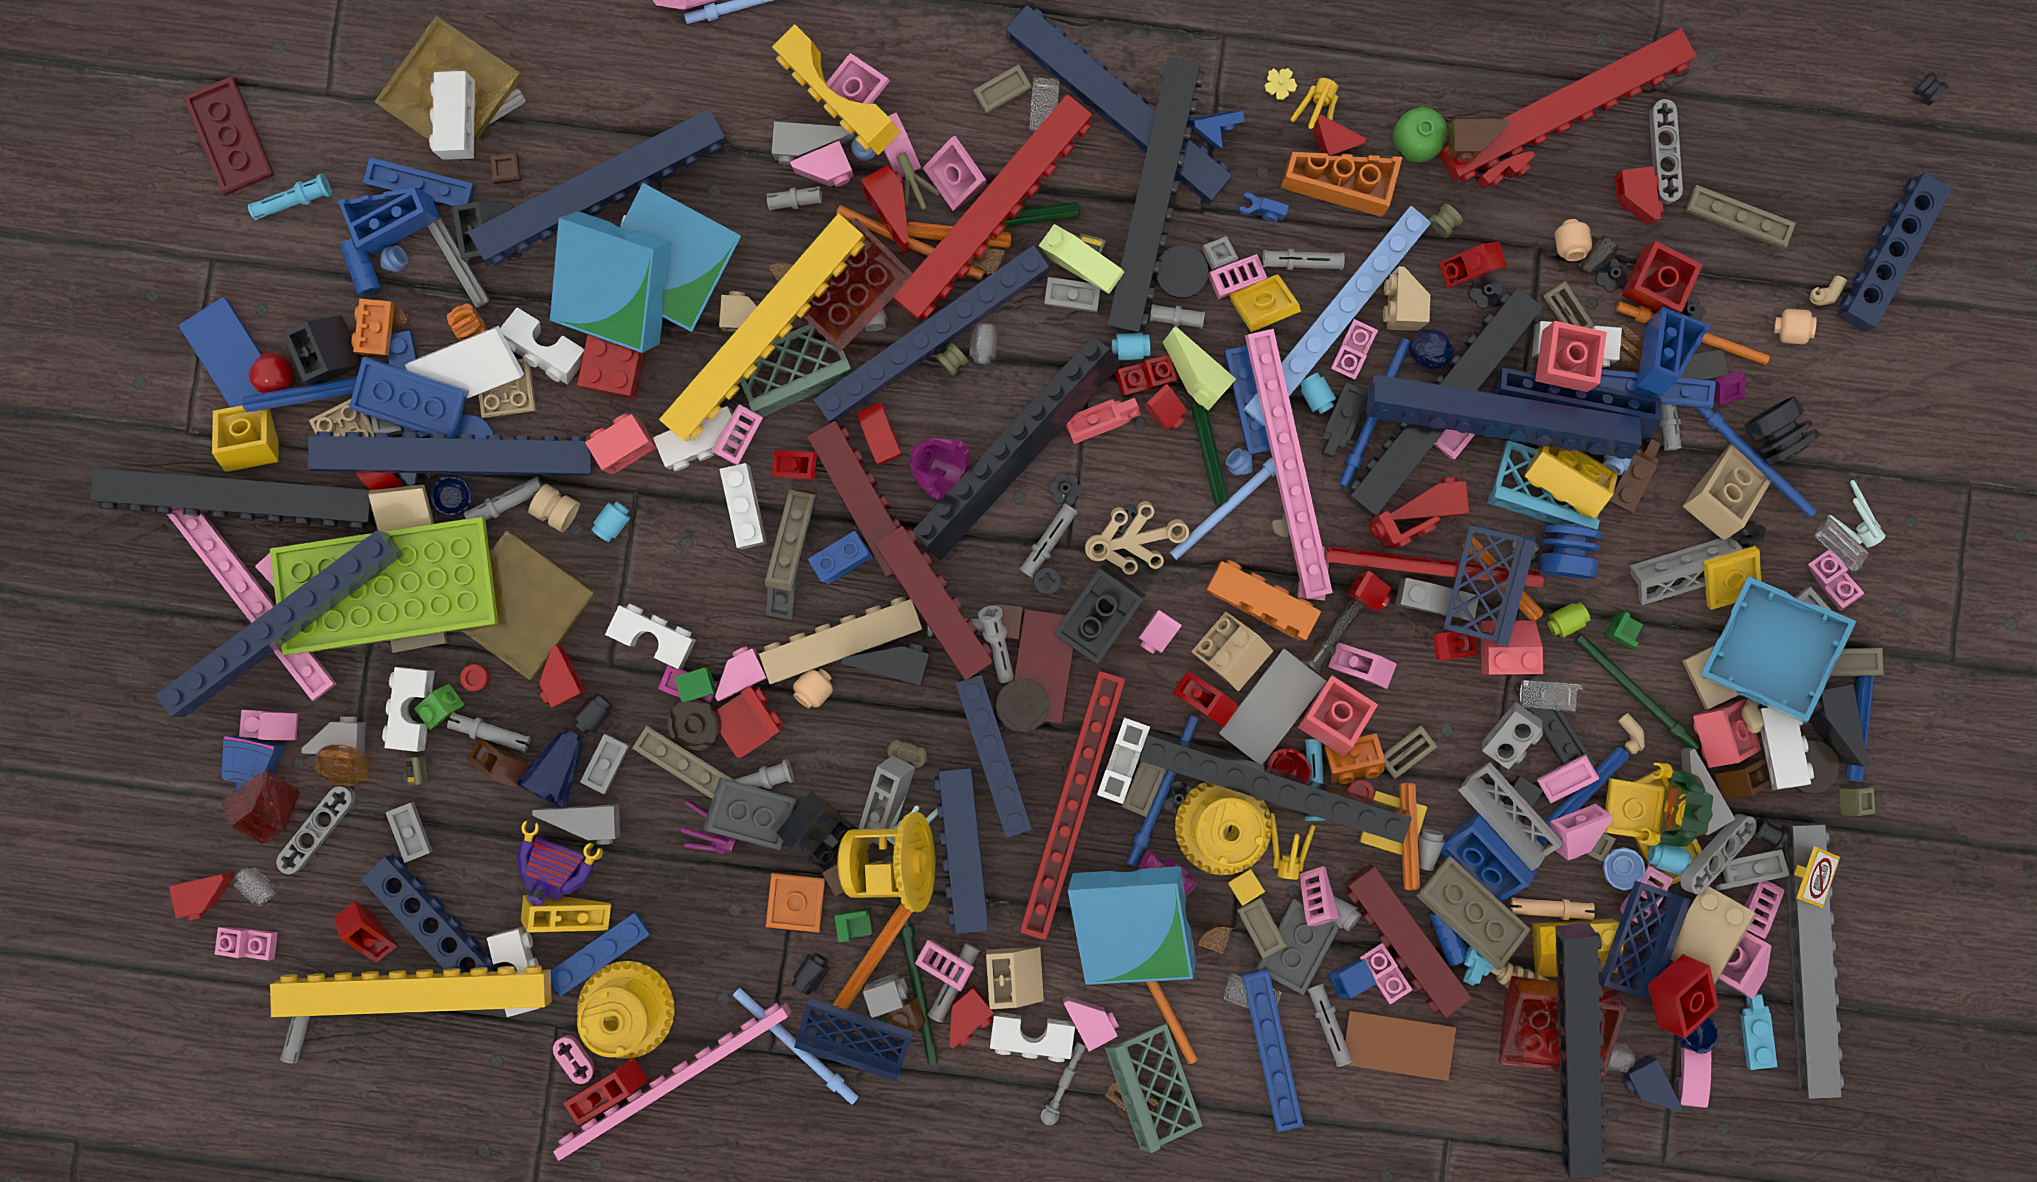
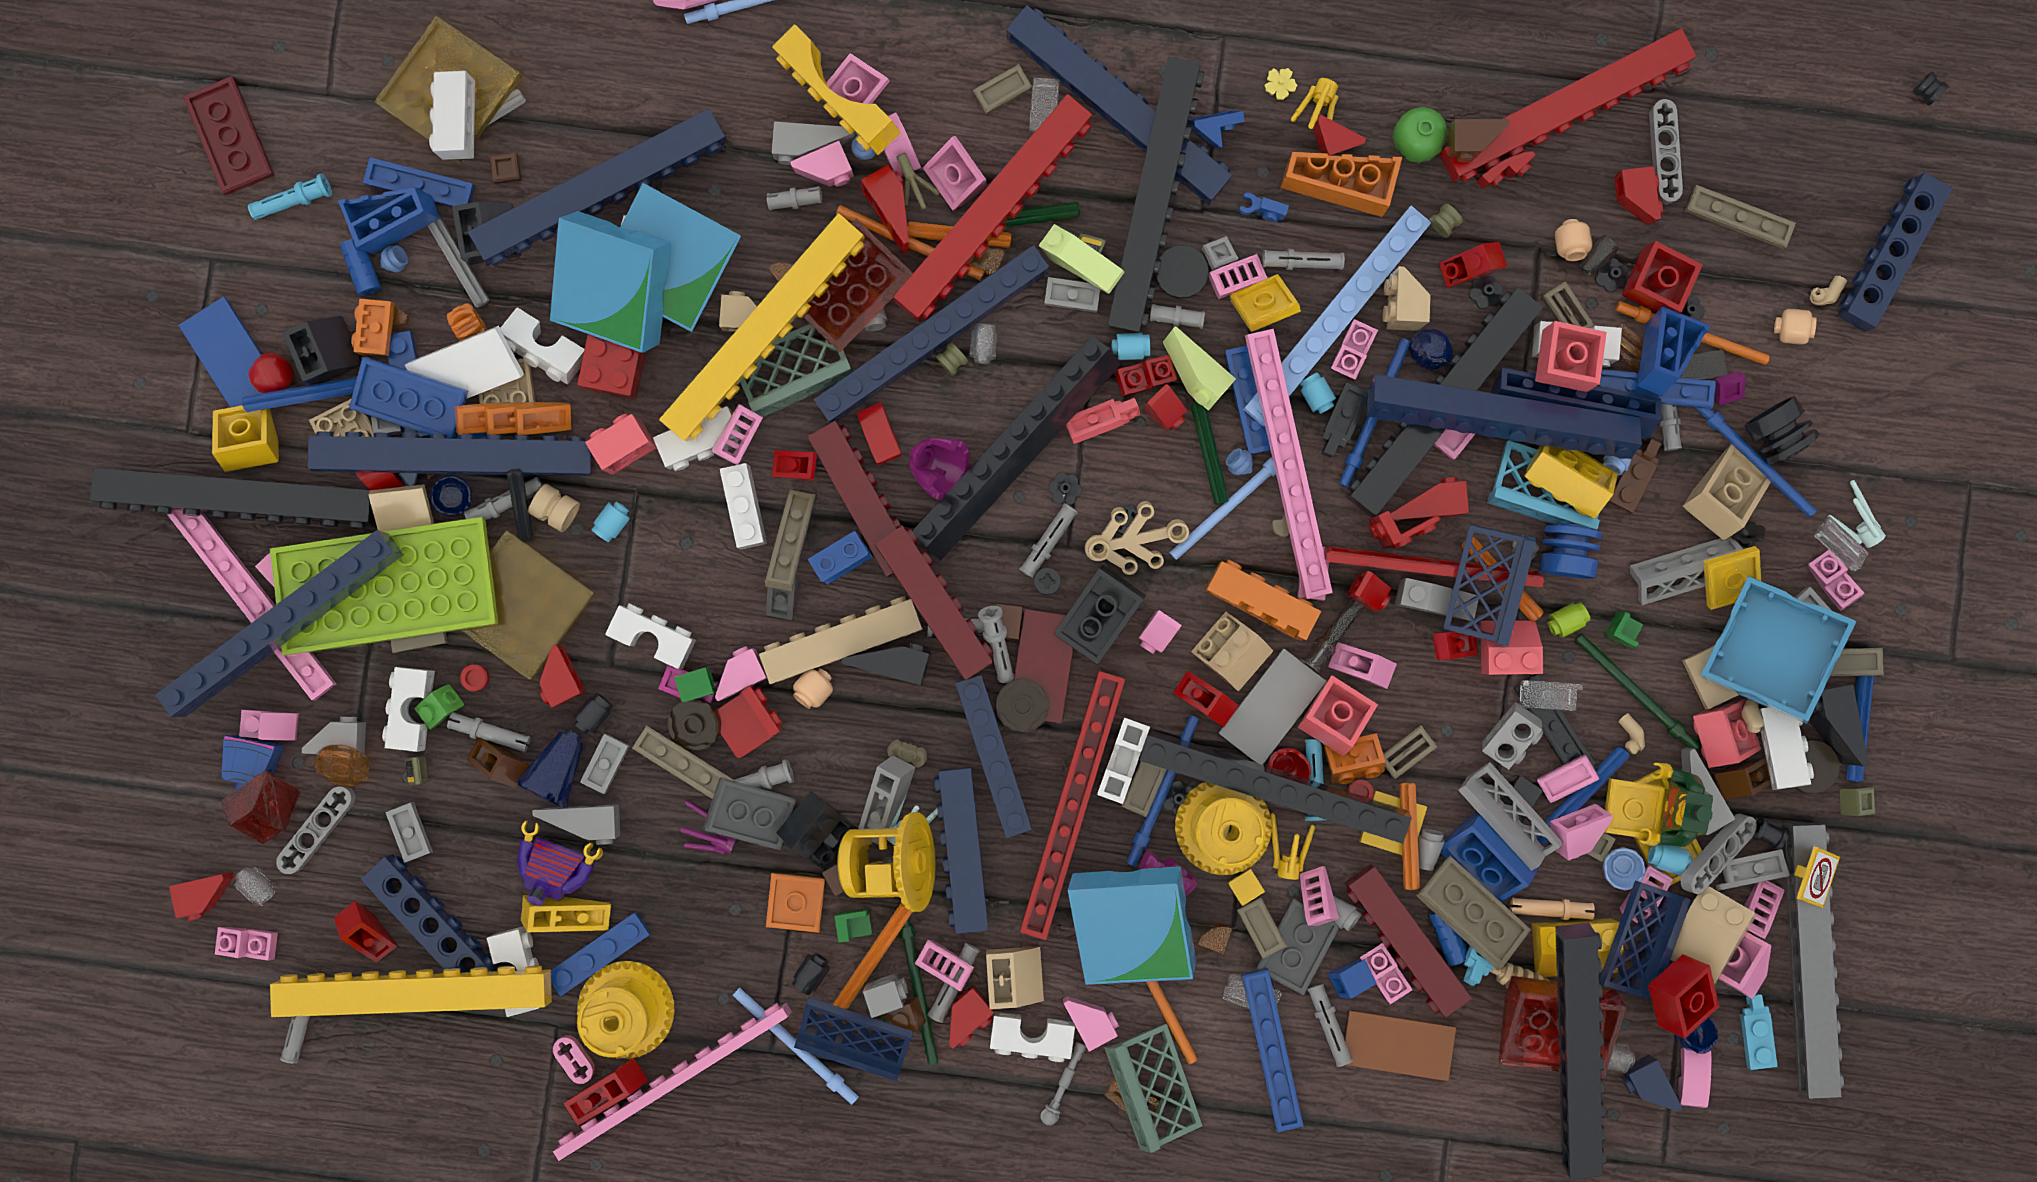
(513, 417): none -> orange slope
(520, 505): none -> black axle

